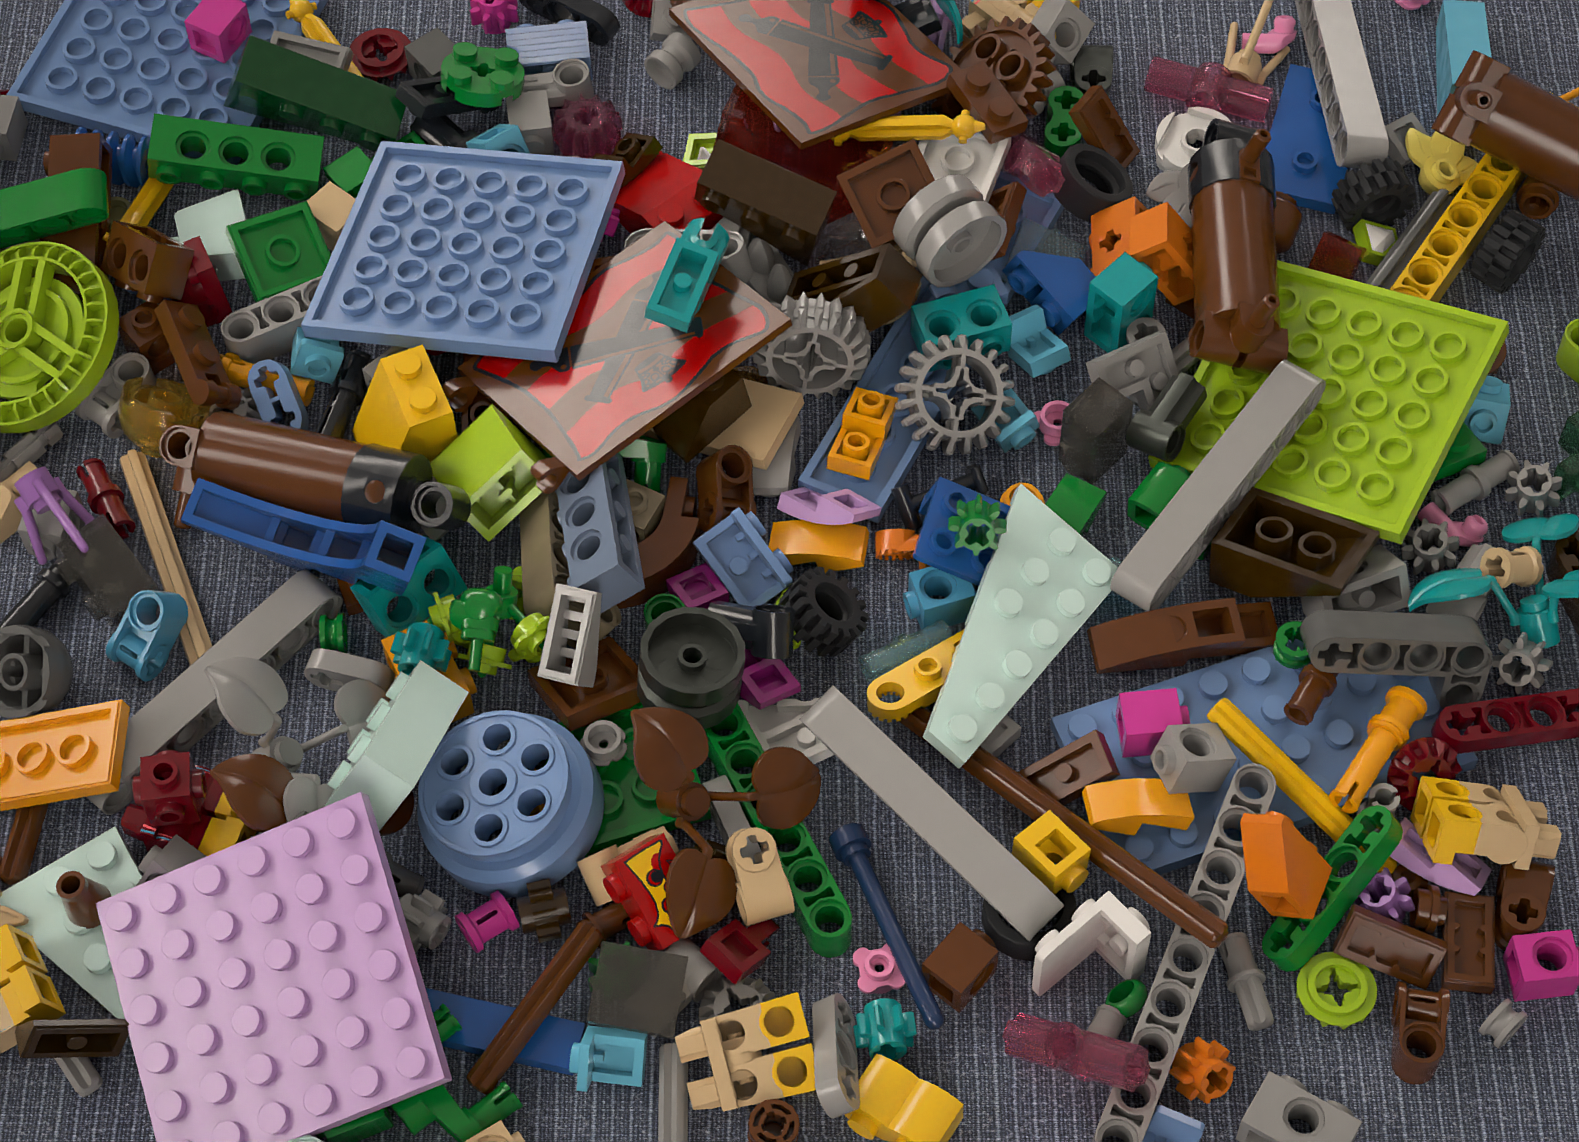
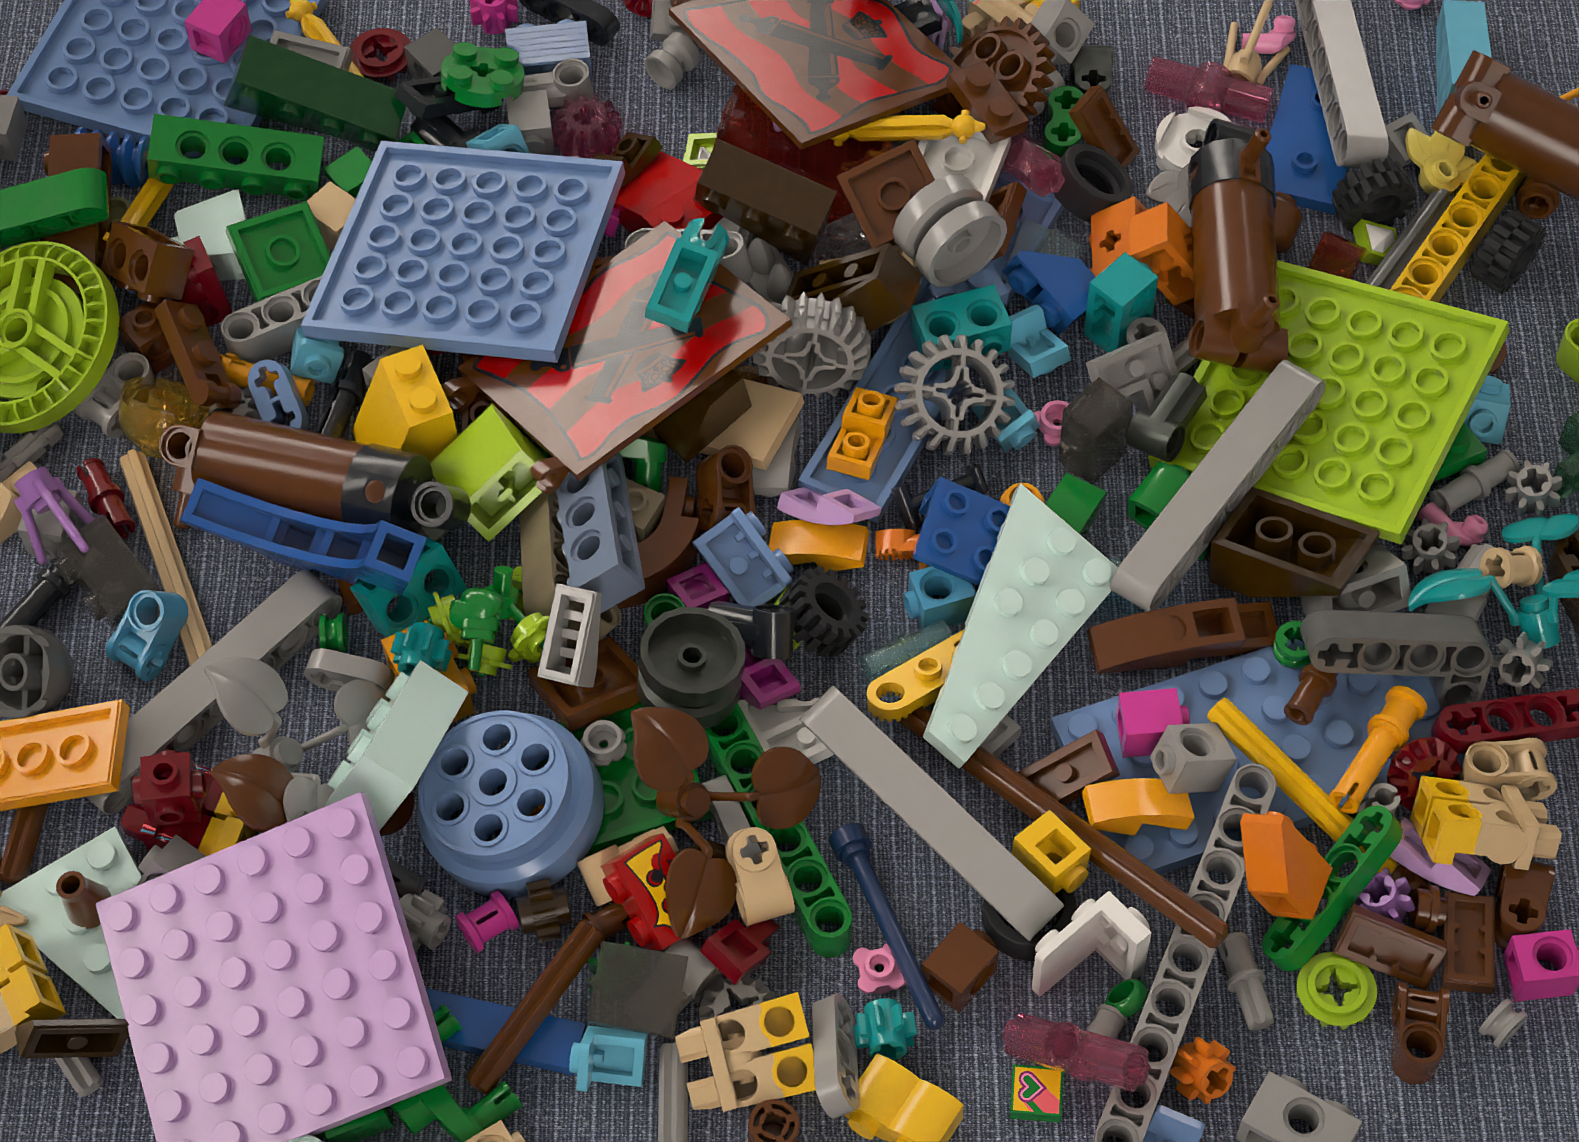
(976, 536): green gear -> none
(1036, 1093): none -> tile
(1510, 765): none -> tan piece

